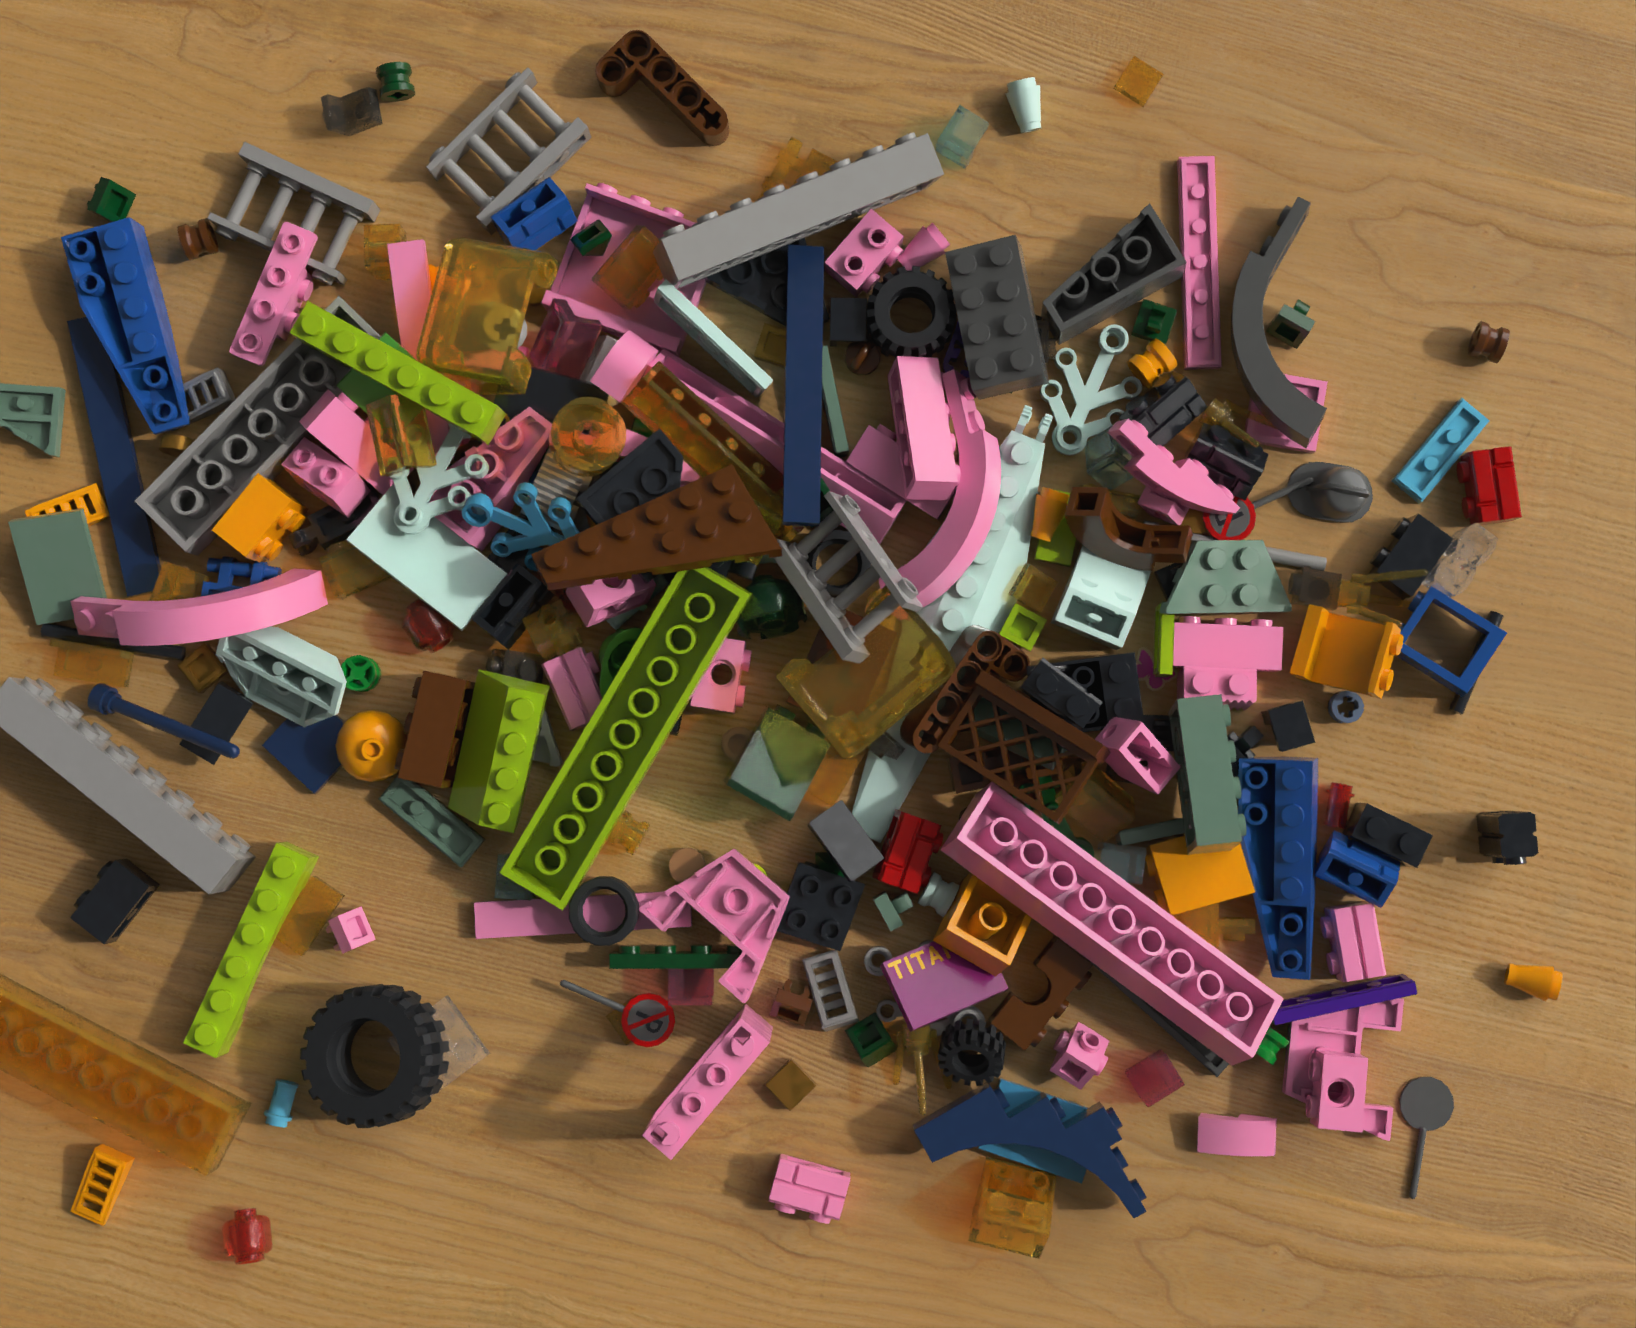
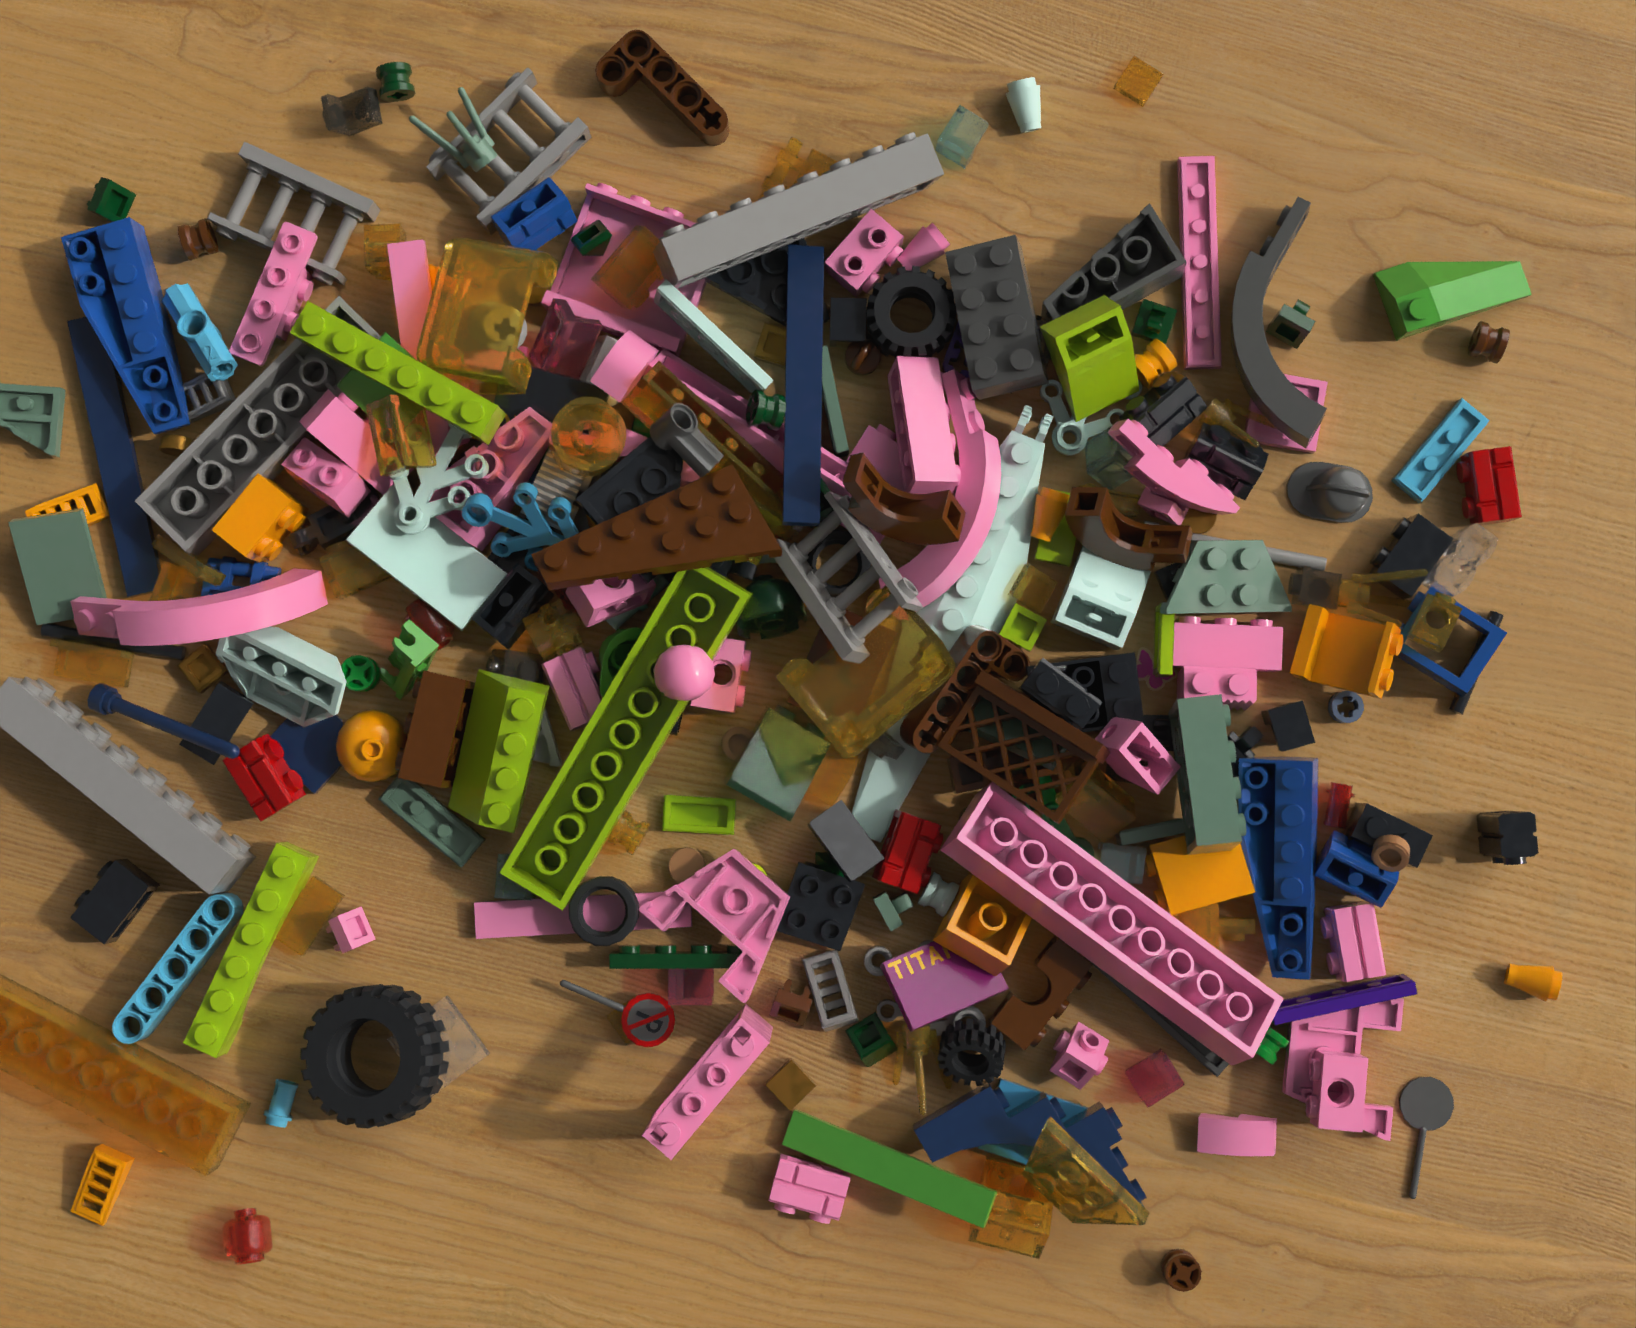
(162, 974): none -> medium azure beam
(188, 561): none -> clear yellow tile
(199, 332): none -> medium azure piece
(265, 777): none -> red brick
(412, 656): none -> bright green hinge
(476, 151): none -> sand green plant
(679, 431): none -> dark grey piece
(684, 672): none -> bright pink hair
(699, 814): none -> lime tile
(765, 410): none -> dark green wheel
(890, 1168): none -> bright green tile
(899, 514): none -> reddish brown arch
(1078, 1182): none -> clear yellow wing
(1092, 356): none -> lime slope
(1185, 1276): none -> reddish brown wheel
(1240, 524): piece -> none
(1390, 853): none -> medium nougat tile
(1430, 637): none -> clear yellow brick
(1438, 293): none -> bright green wedge

